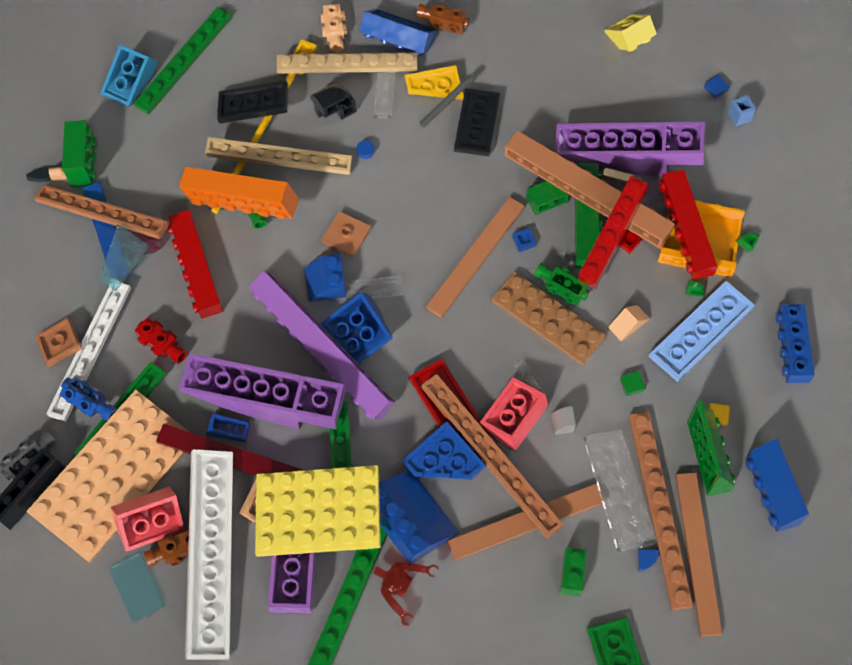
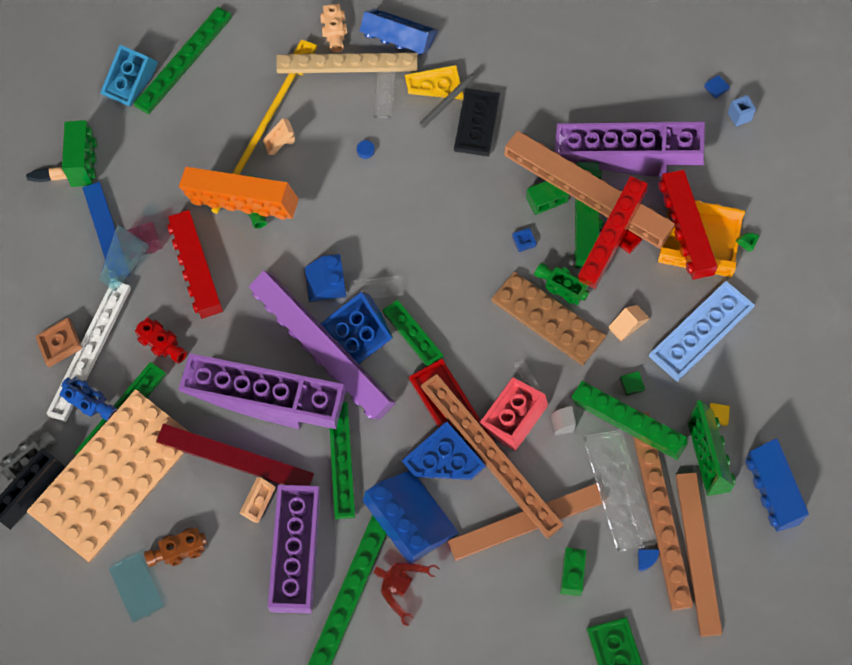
(101, 211): nougat tile -> none
(147, 518): coral slope -> none
(209, 556): white plate -> none
(211, 431): blue slope -> none
(252, 102): black plate -> none
(278, 156): tan plate -> none
(279, 135): none -> light nougat tile
(317, 511): light yellow plate -> none
(333, 100): black brick -> none
(346, 234): nougat plate -> none
(412, 333): none -> green plate
(445, 19): dark orange brick -> none
(475, 257): nougat tile -> none
(618, 175): dark tan tile -> none
(630, 420): none -> green brick
(631, 31): light yellow slope -> none
(695, 289): green tile -> none
(795, 343): blue brick -> none

